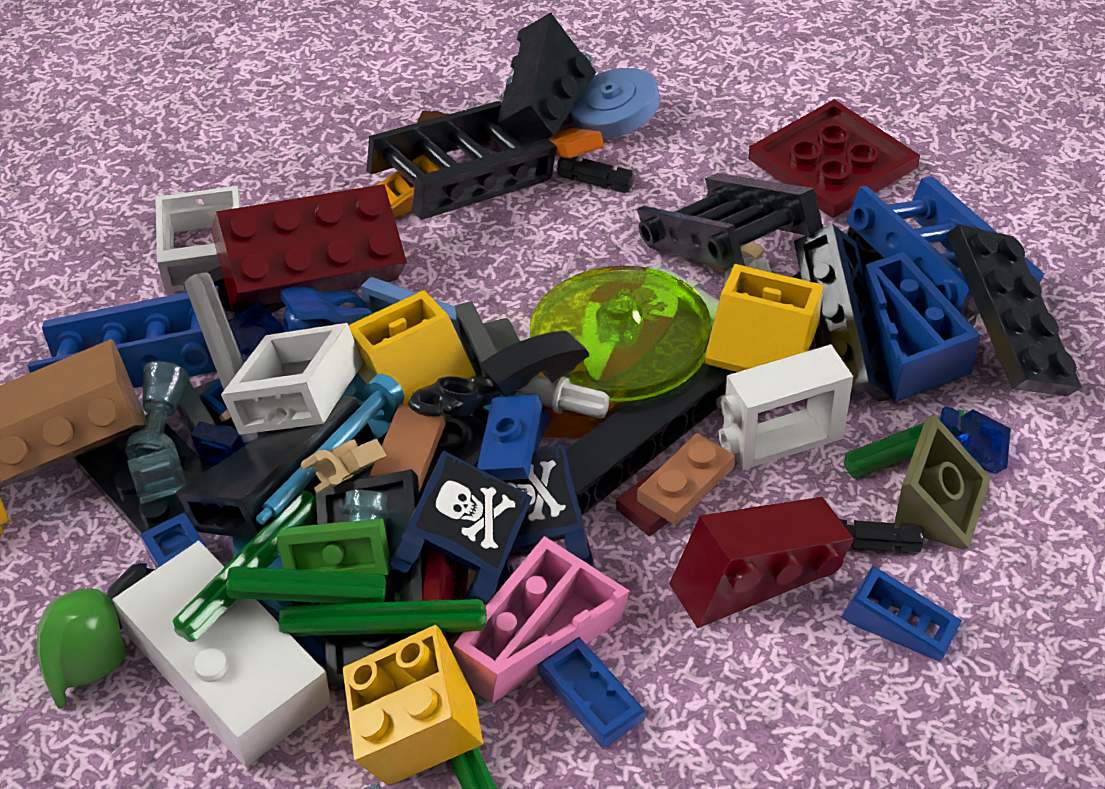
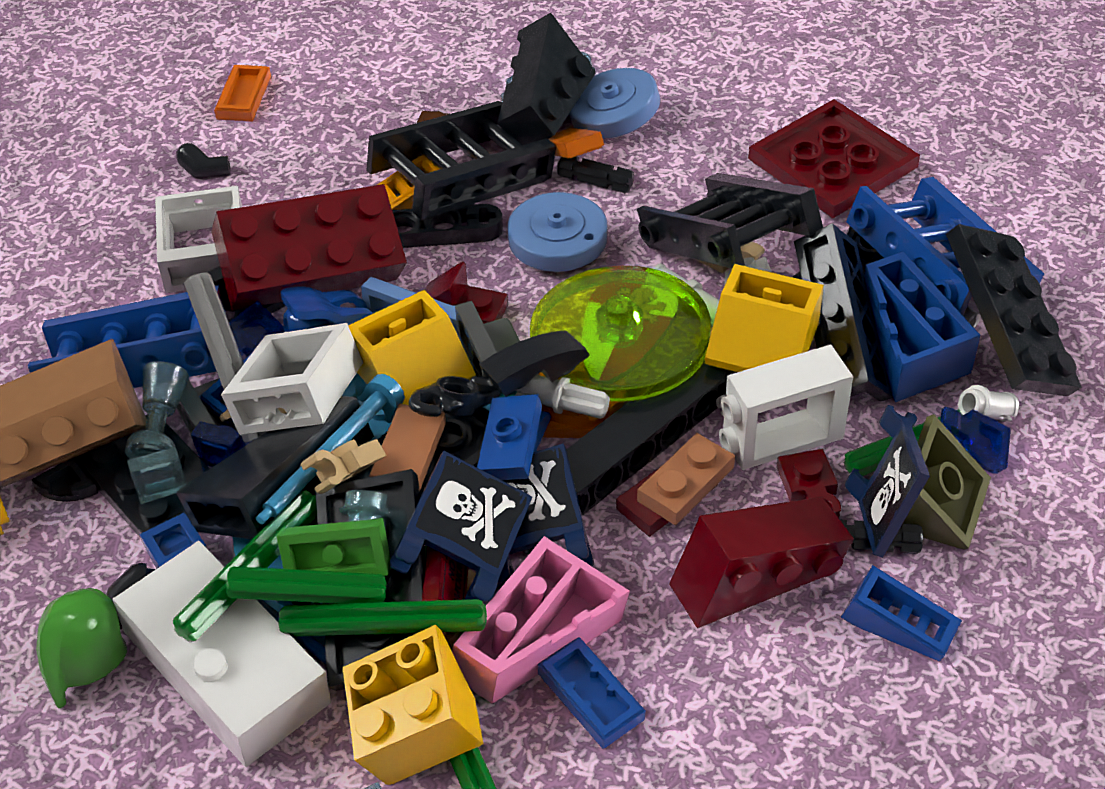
(65, 480): none -> black tile
(201, 165): none -> black arm
(242, 93): none -> orange tile
(425, 234): none -> black beam
(453, 290): none -> dark red slope
(557, 231): none -> medium blue wheel
(809, 476): none -> dark red plate
(895, 483): none -> flag
(990, 403): none -> white pin

